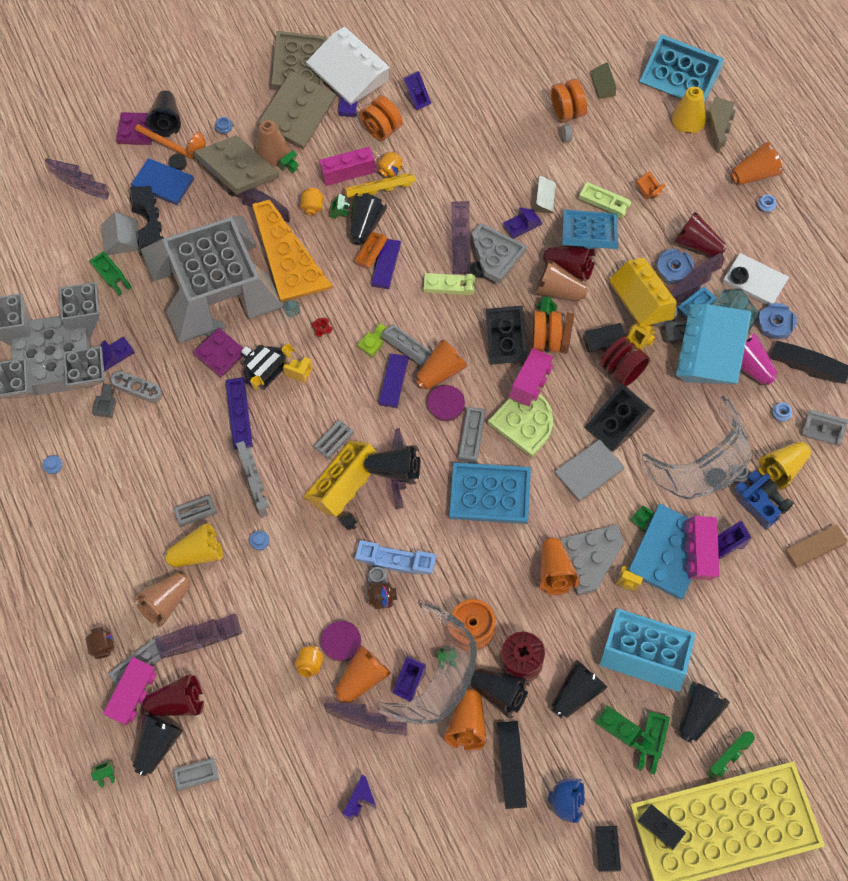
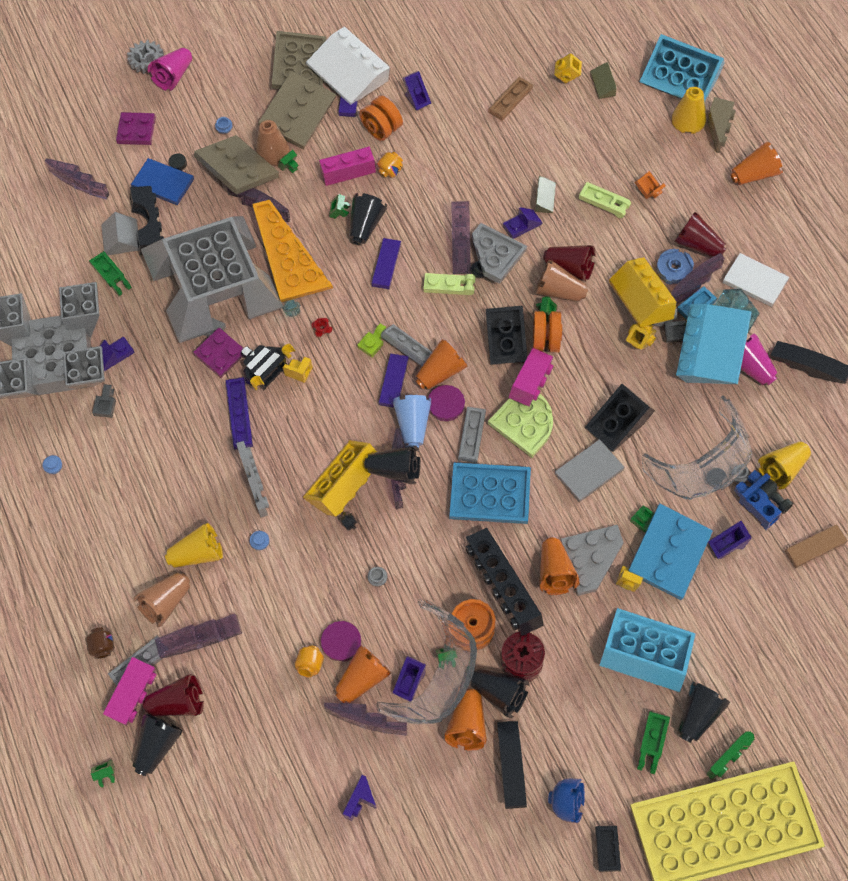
(141, 393): light grey beam -> none
(143, 54): none -> light grey gear
(164, 115): black cone -> none
(170, 68): none -> dark pink cone
(180, 517): light grey tile -> none
(195, 774): light grey tile -> none
(197, 141): orange piece -> none
(311, 201): light orange head -> none
(344, 428): light grey tile -> none
(370, 249): orange plate -> none
(382, 595): reddish brown head -> none
(386, 184): yellow plate -> none
(394, 559): light blue slope -> none
(412, 418): none -> light blue cone
(497, 568): none -> black brick
(510, 98): none -> medium nougat tile
(566, 133): light grey tile -> none
(567, 333): dark orange tile -> none
(568, 68): none -> yellow brick
(568, 100): orange wheel -> none
(576, 690): black cone -> none
(590, 229): dark azure plate -> none
(602, 337): black hinge -> none
(623, 729): green hinge -> none
(624, 361): dark red wheel -> none
(661, 827): black plate -> none
(702, 548): dark pink brick -> none
(739, 275): black plate -> none
(767, 199): light blue plate -> none
(774, 330): medium blue plate -> none
(782, 407): light blue plate -> none
(824, 427): light grey hinge -> none

